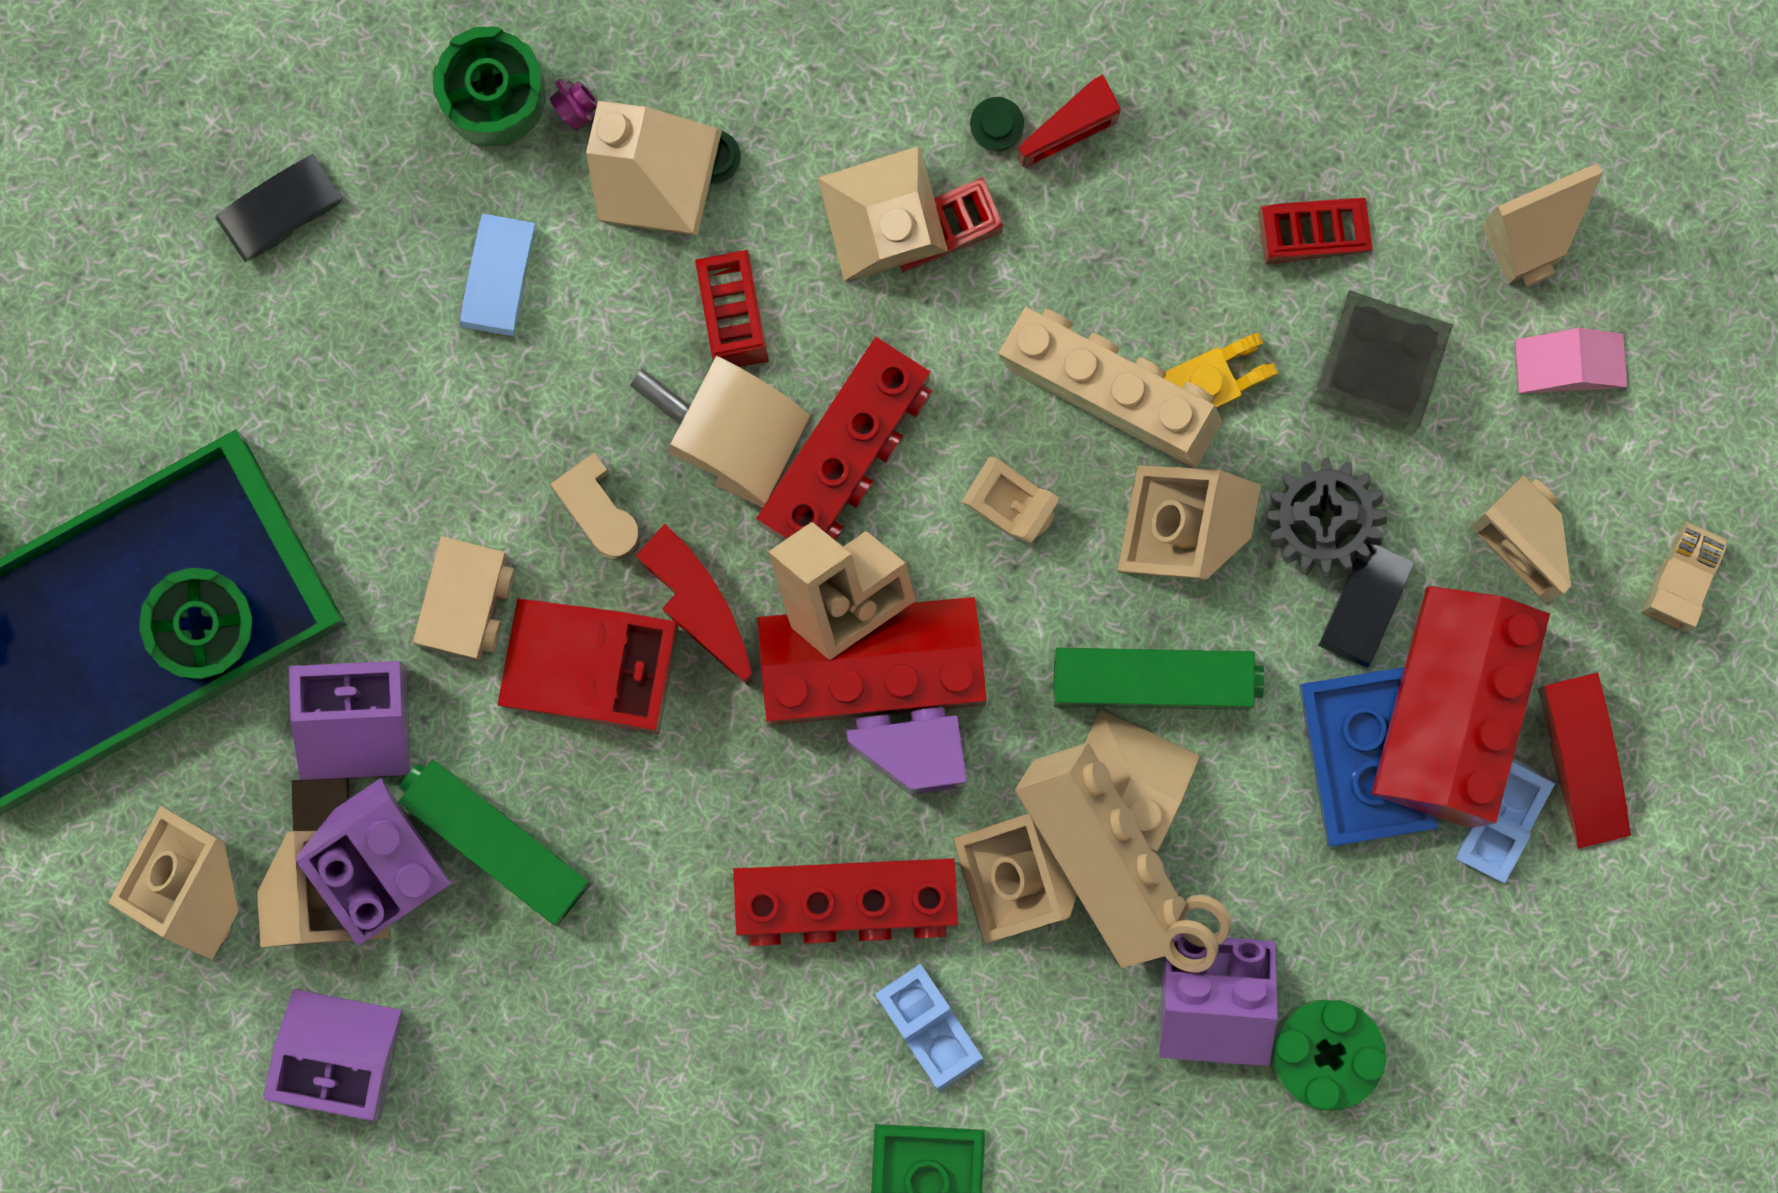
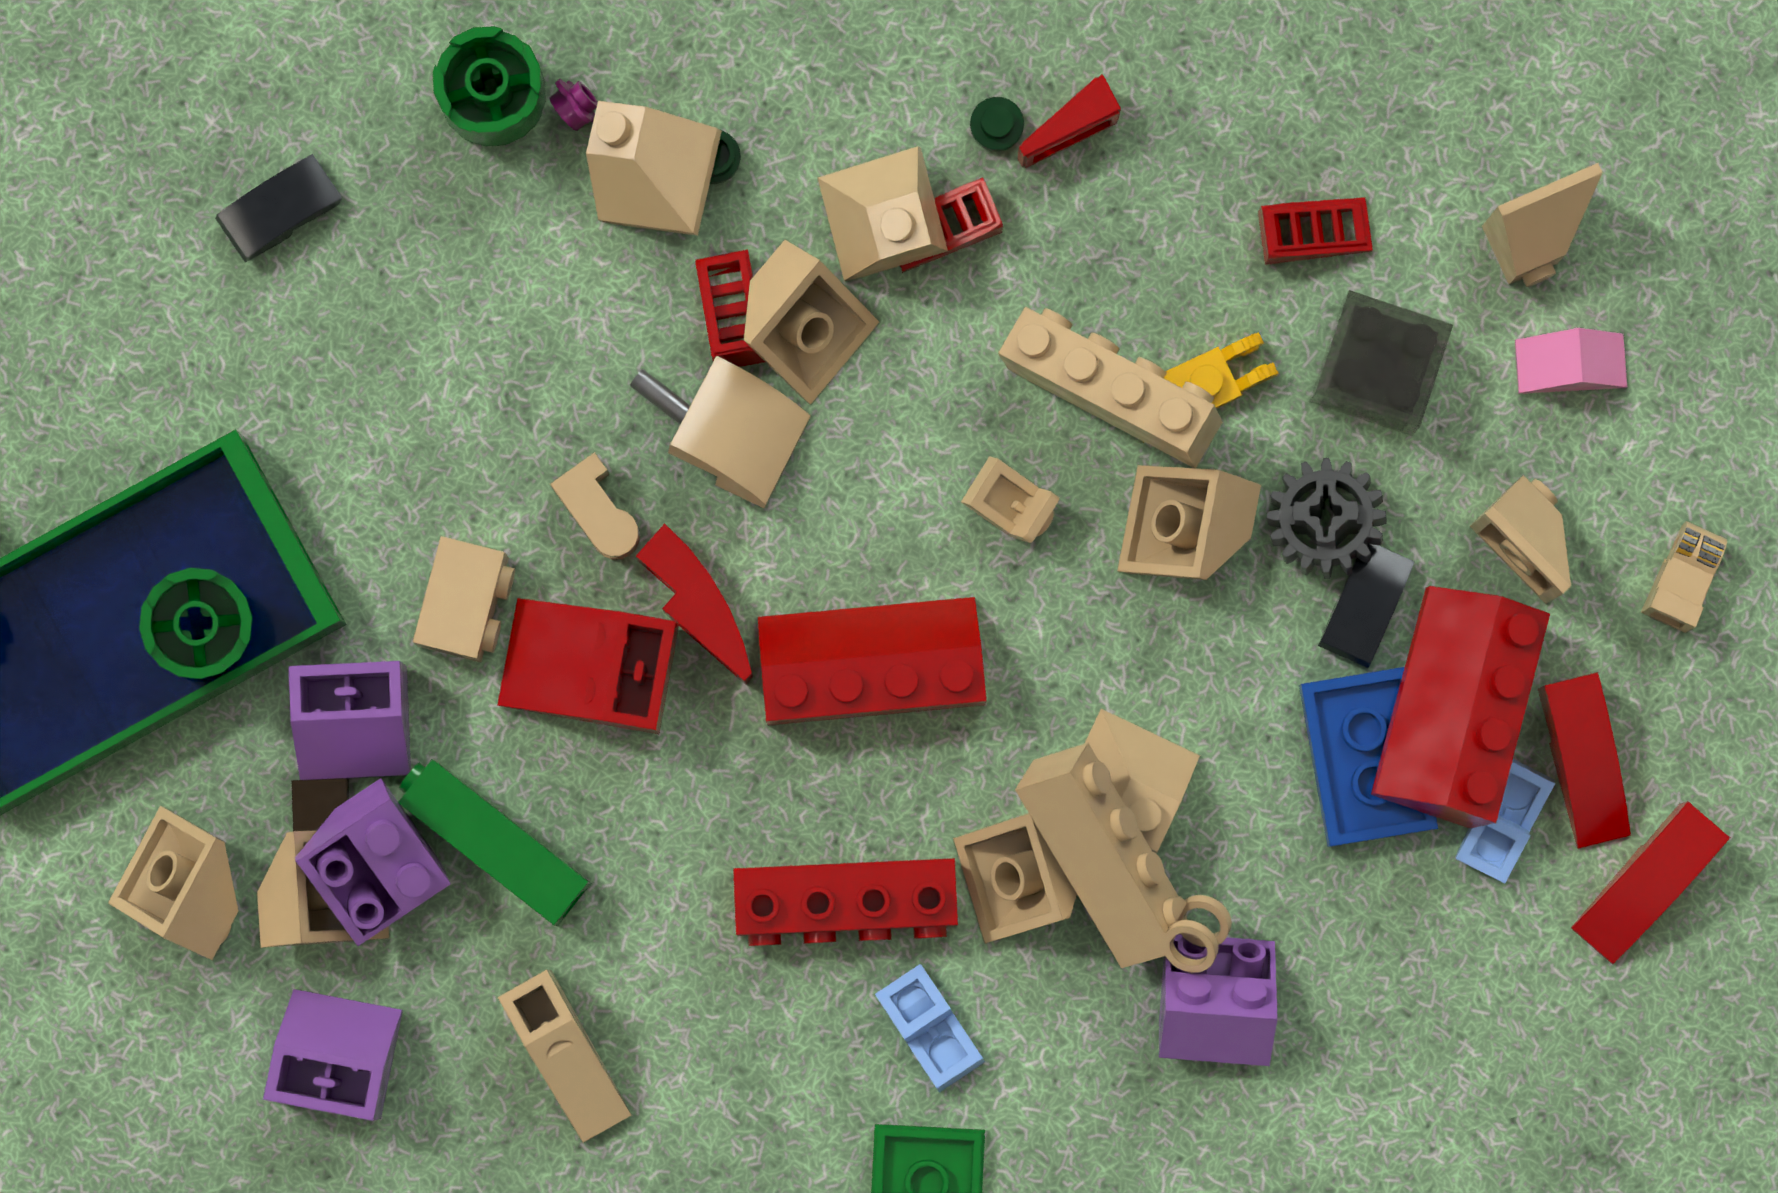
(497, 275): light blue slope -> none
(564, 1055): none -> tan slope
(803, 320): none -> tan slope
(838, 591): tan brick -> none
(847, 443): red brick -> none
(913, 754): medium lavender slope -> none
(1156, 678): green brick -> none
(1321, 1086): green brick -> none
(1650, 881): none -> red slope

